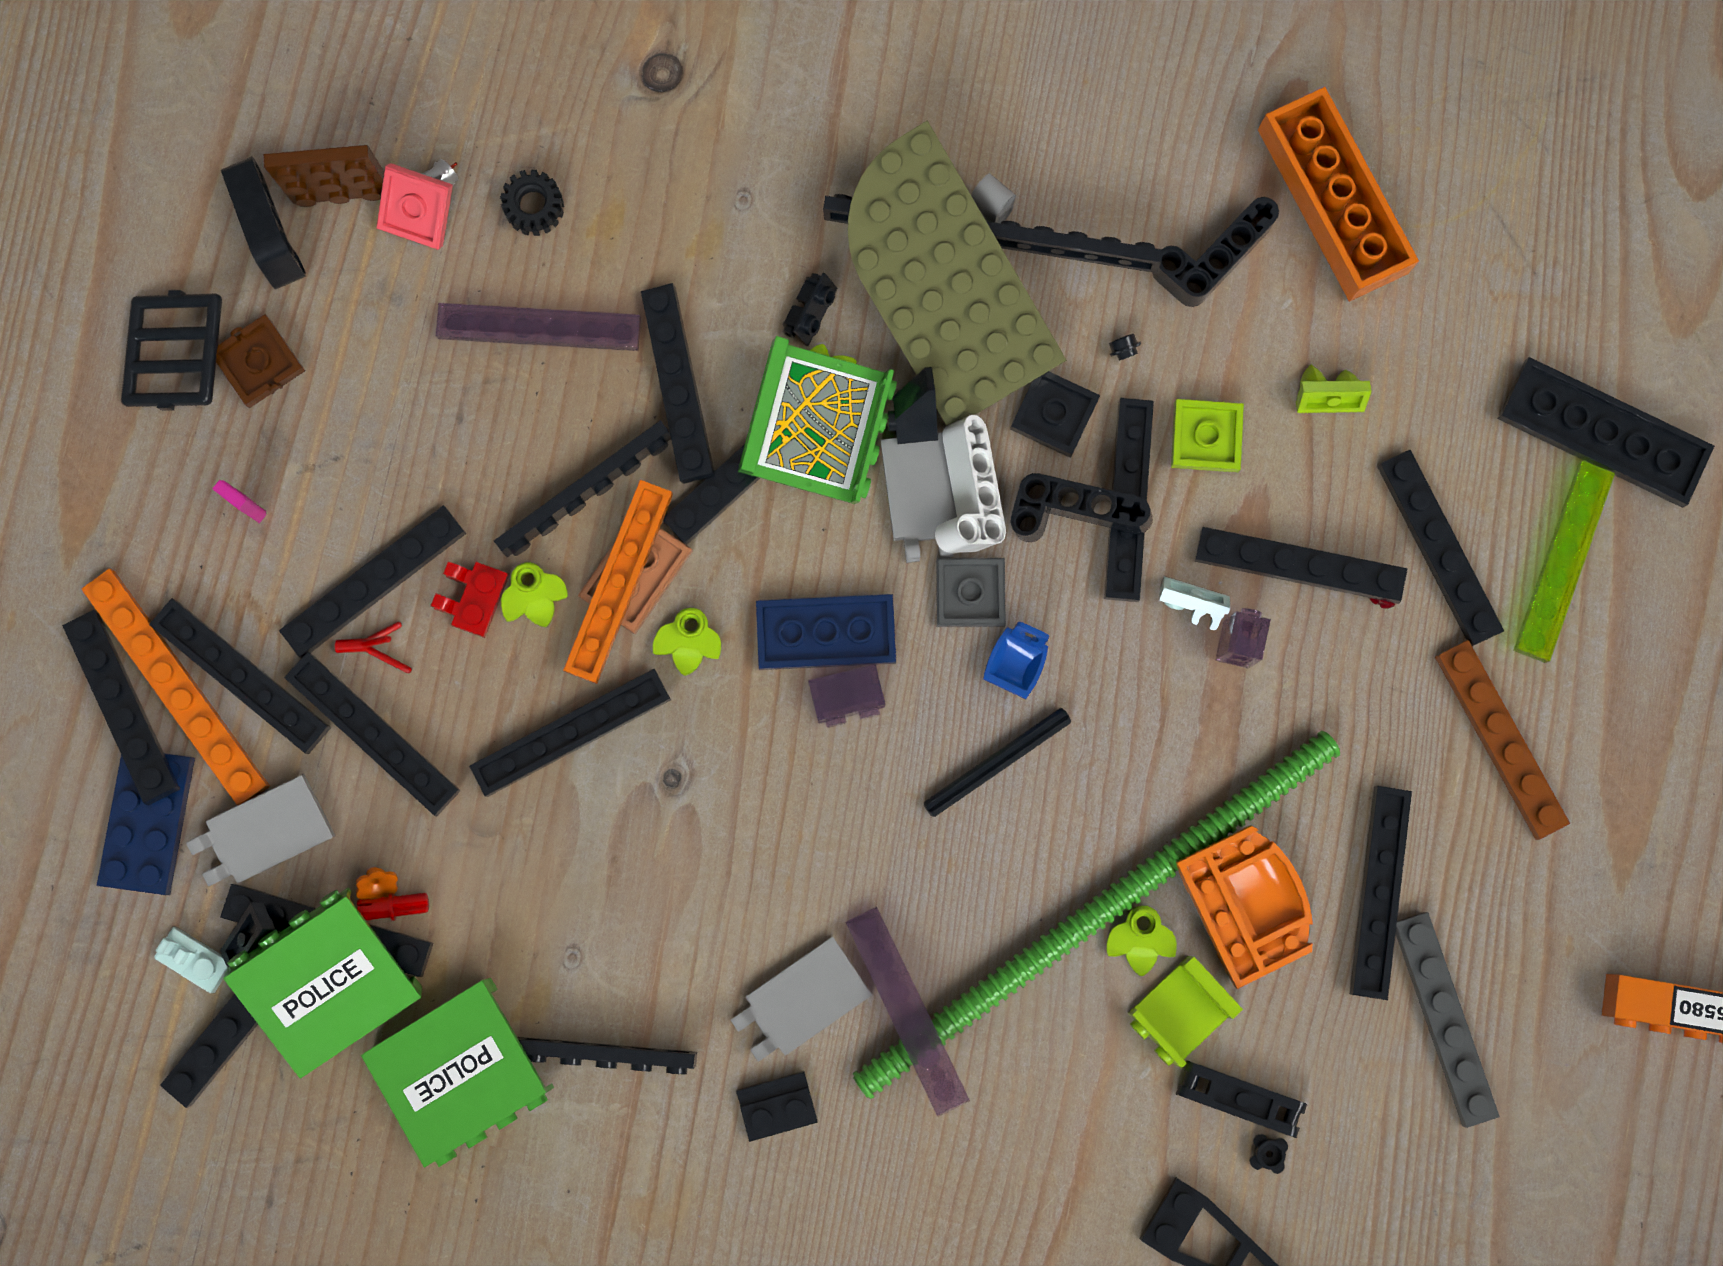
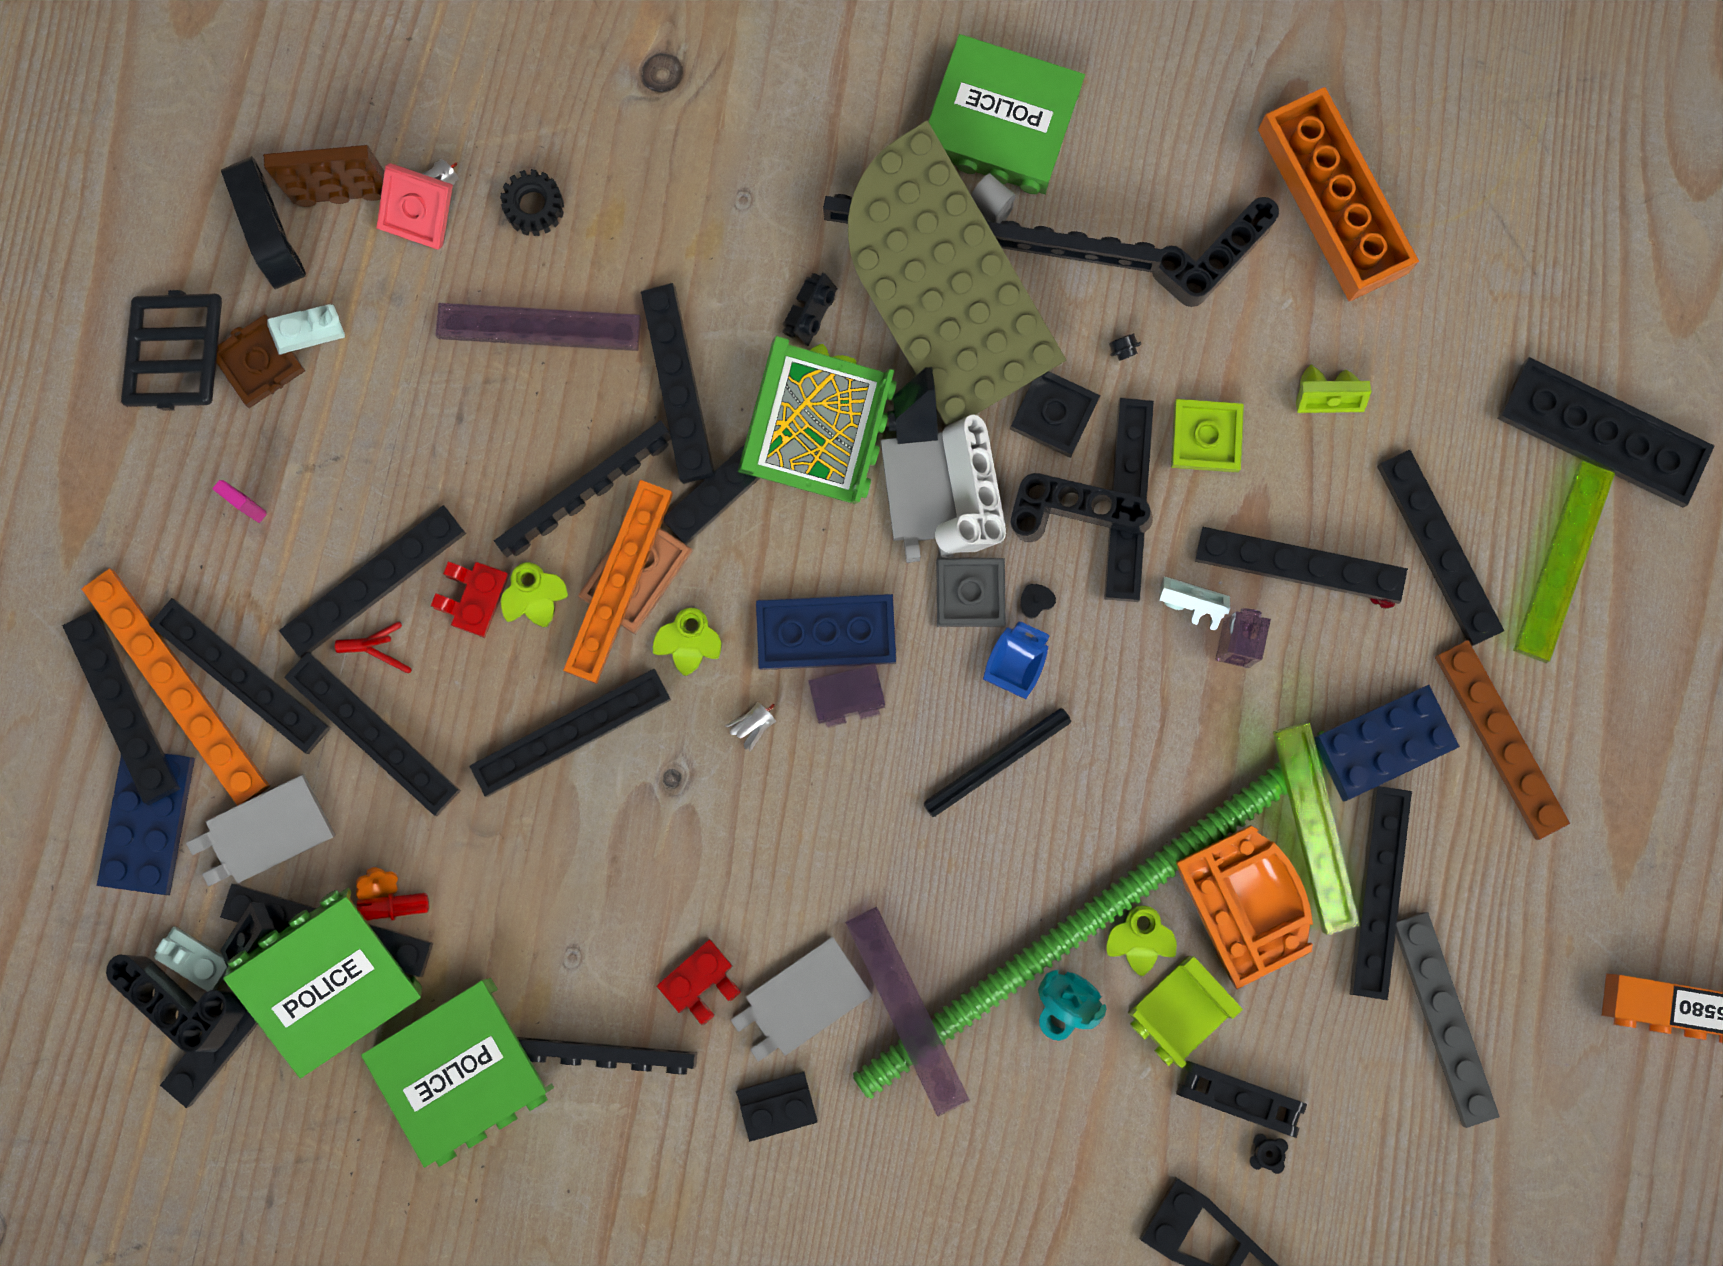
(169, 997): none -> black beam
(305, 328): none -> light aqua plate
(694, 977): none -> red plate
(757, 719): none -> flat silver piece
(1004, 113): none -> bright green panel
(1036, 599): none -> black piece
(1071, 1001): none -> teal tile
(1316, 828): none -> clear neon green plate
(1385, 743): none -> dark blue plate

